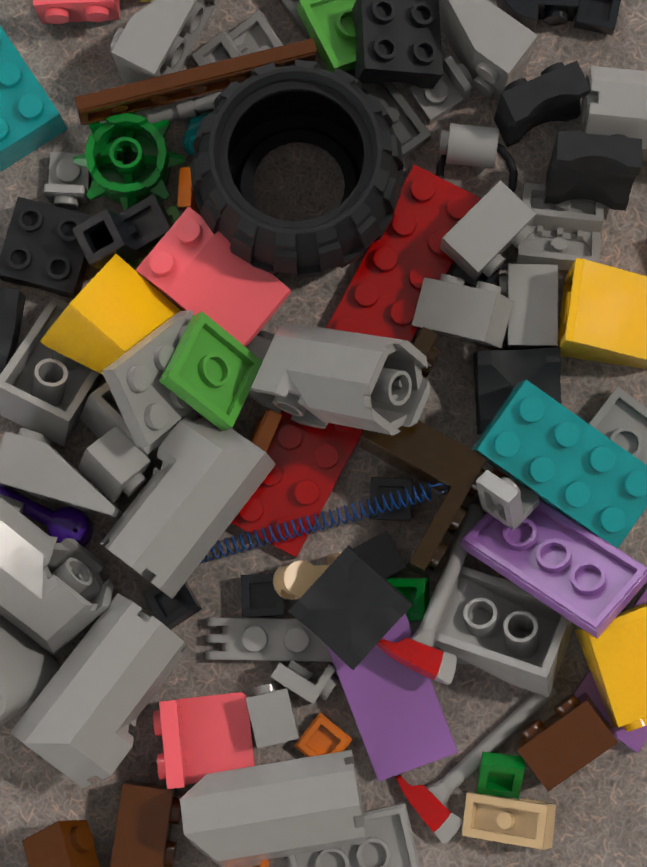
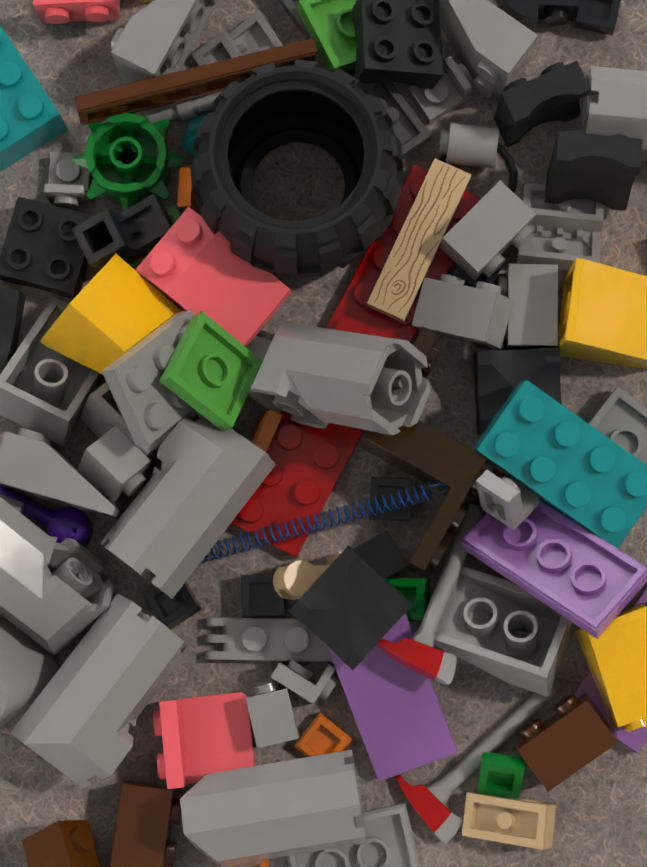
(419, 240): none -> tan tile

